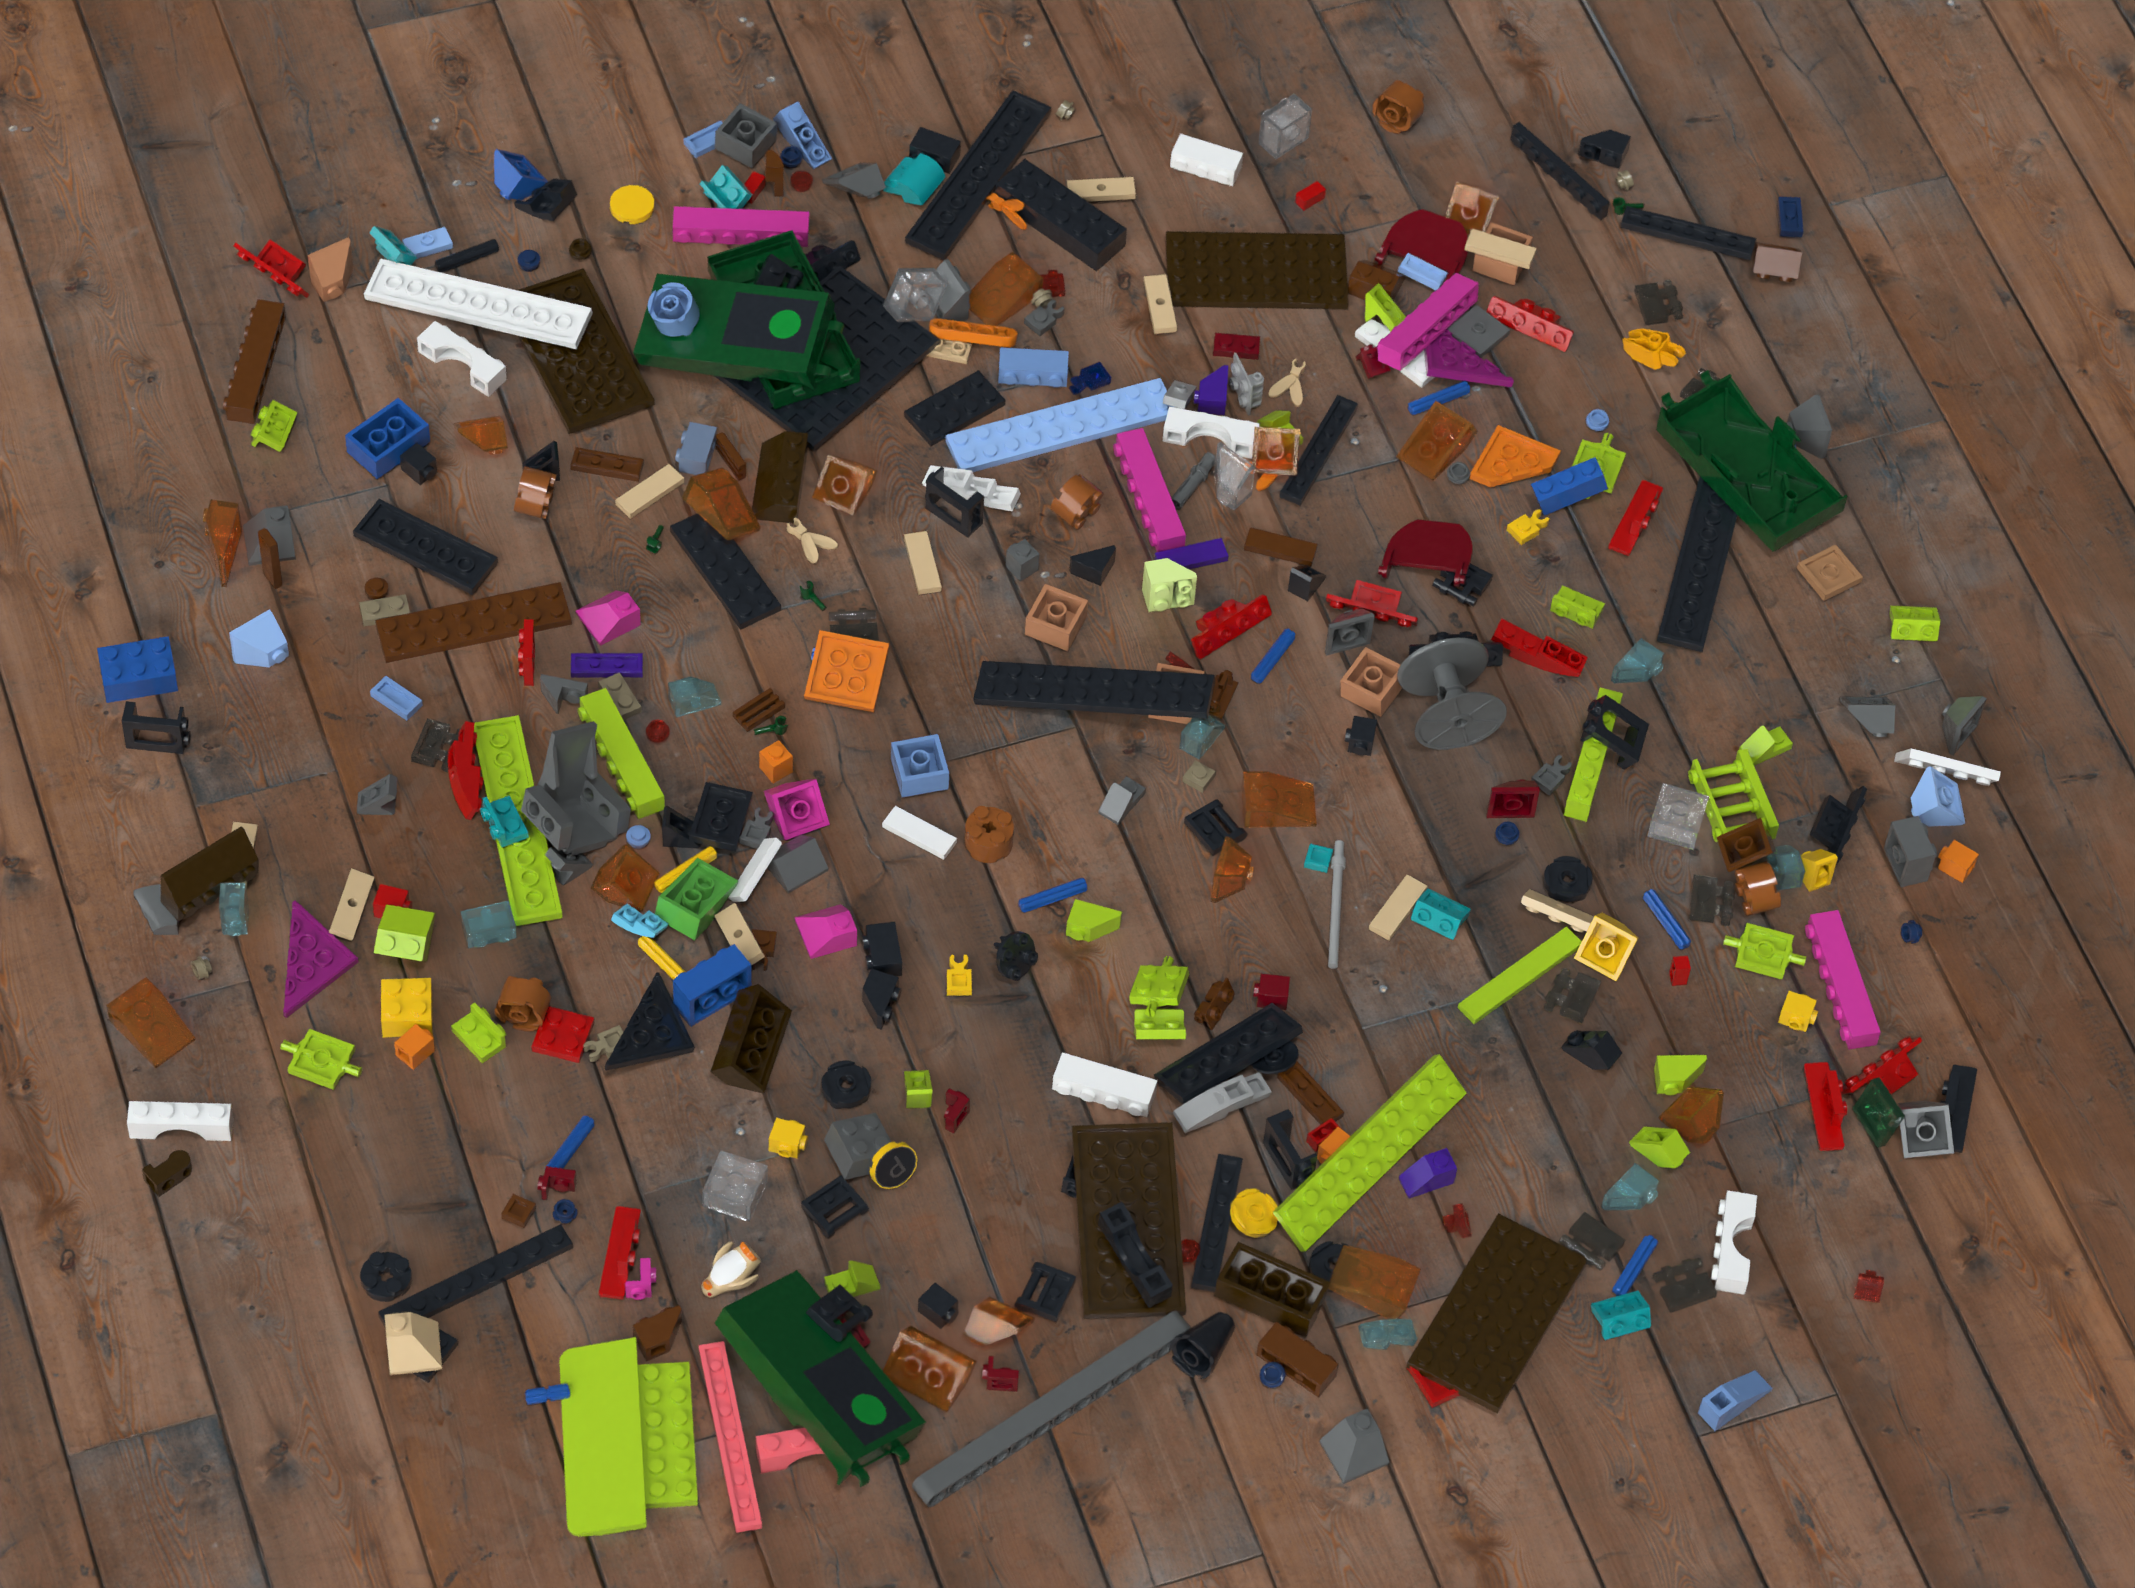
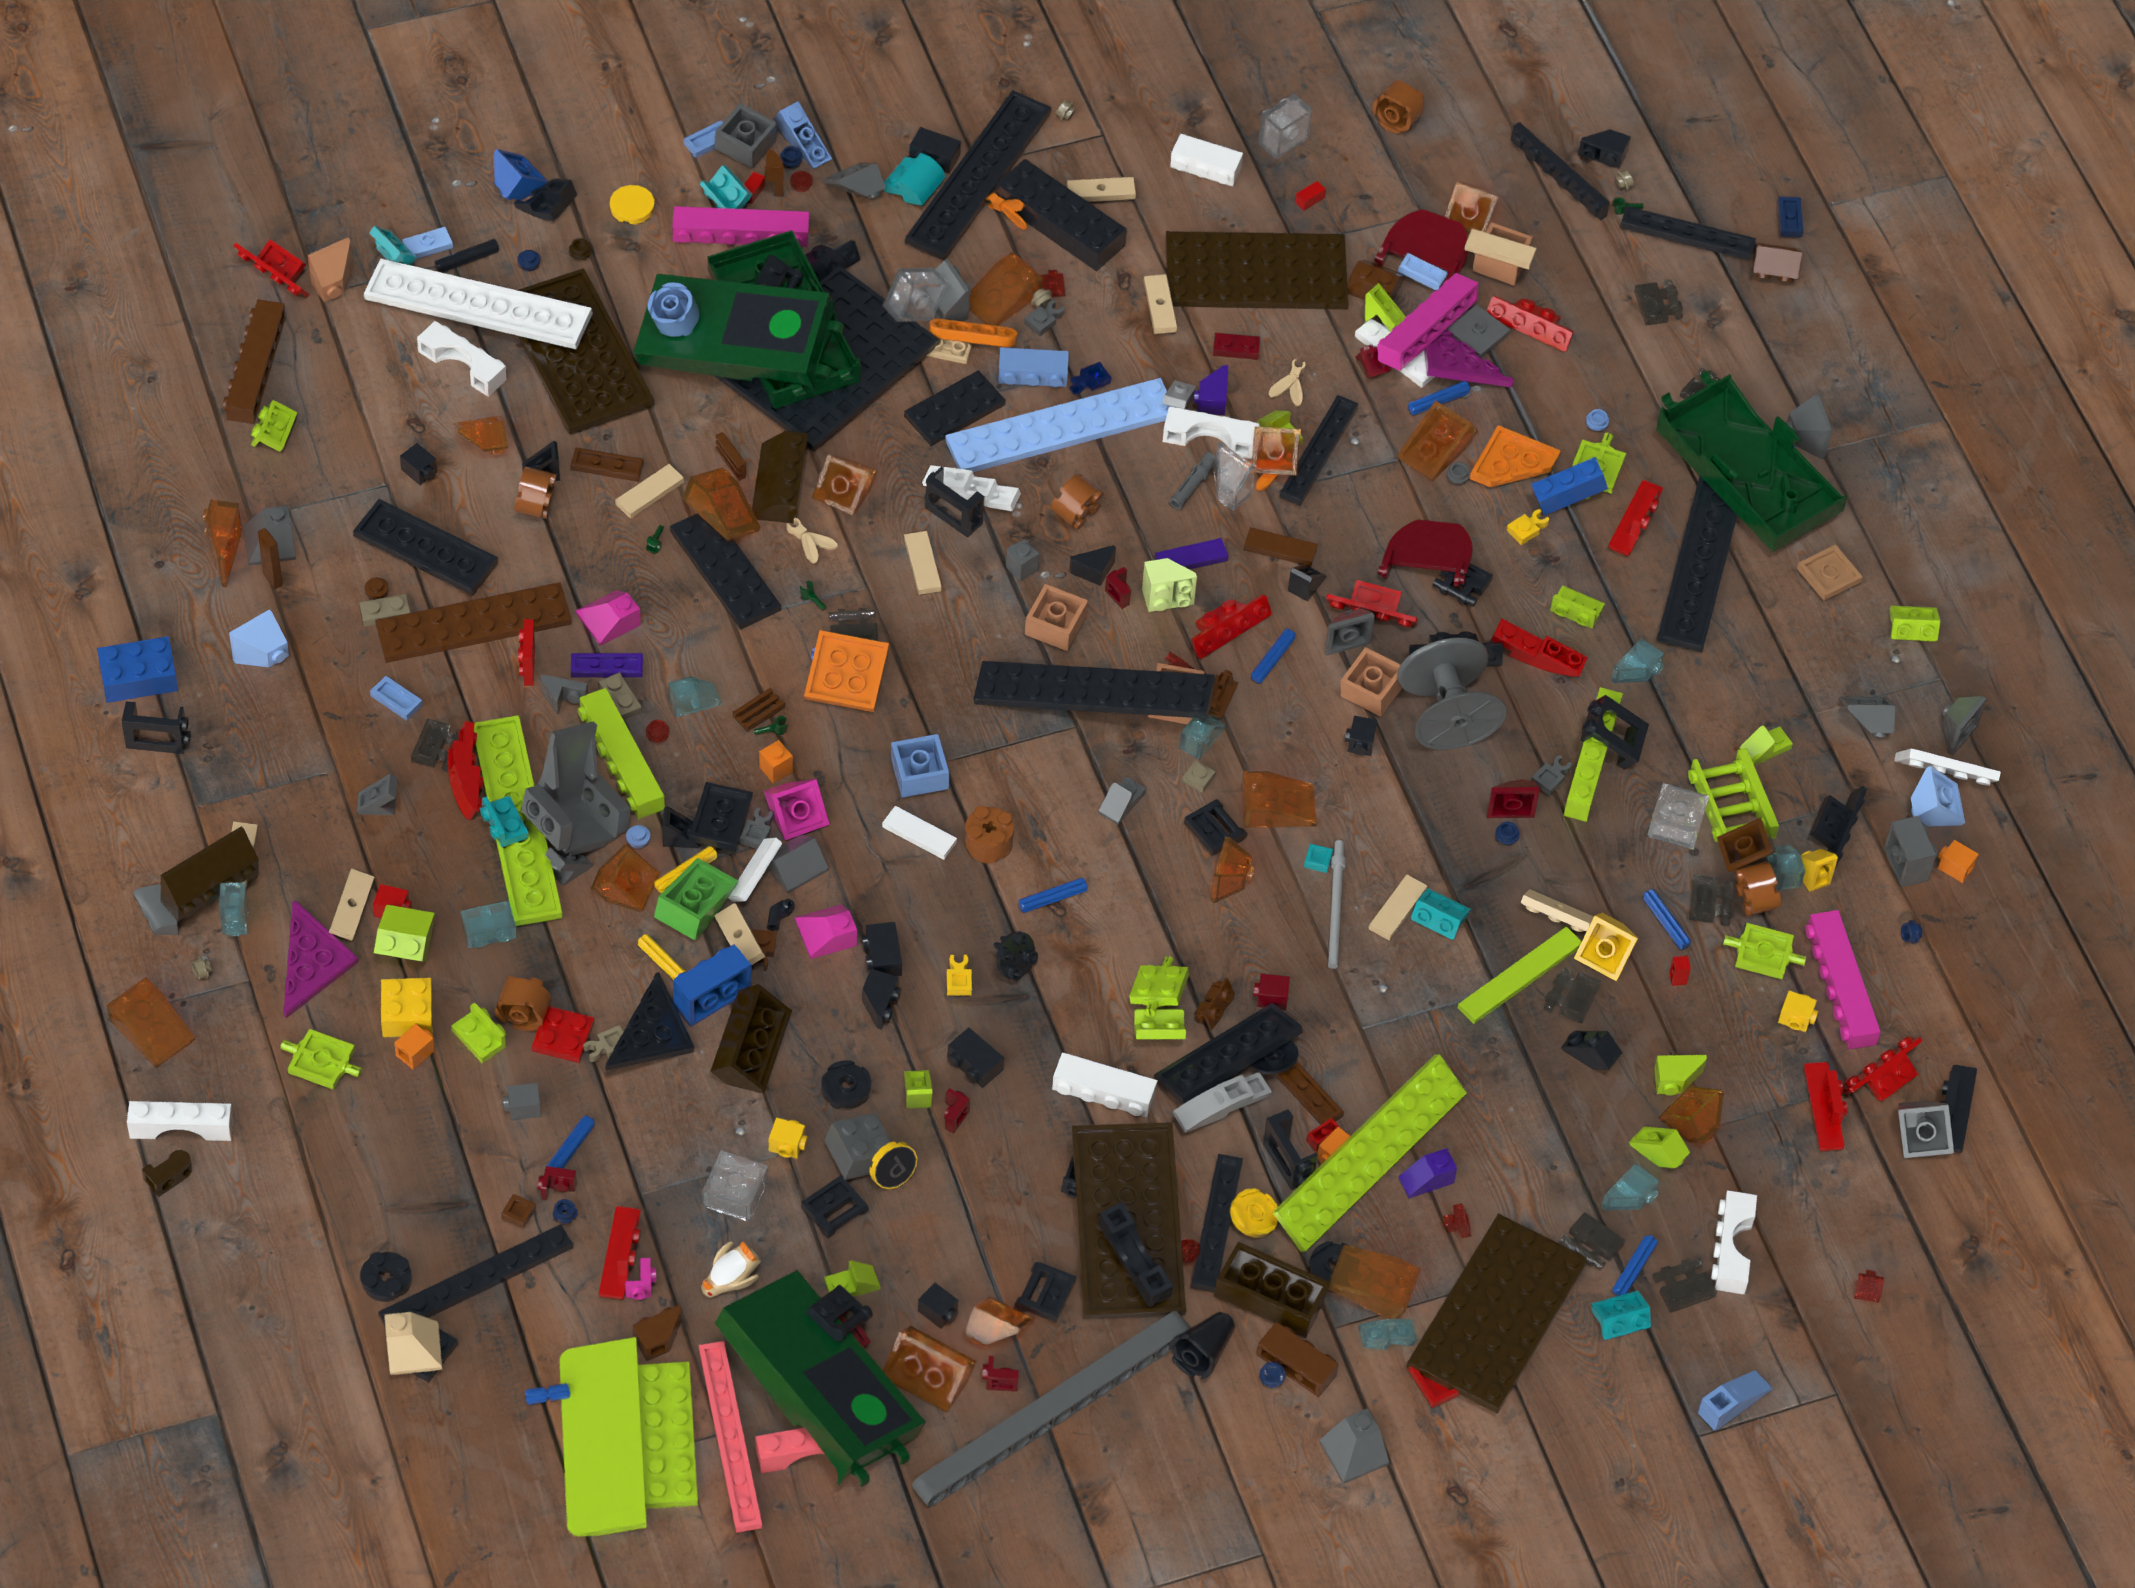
(385, 437): blue brick -> none
(522, 1101): none -> dark grey brick
(641, 924): medium azure slope -> none
(697, 448): sand blue brick -> none
(778, 912): none -> black arm
(975, 1058): none -> black brick
(1091, 921): lime slope -> none
(1118, 588): none -> dark red bracket
(1149, 490): dark pink brick -> none
(1248, 387): light grey hinge -> none
(1567, 891): black plate -> none
(1652, 348): light orange hinge -> none
(1878, 1112): clear green plate -> none

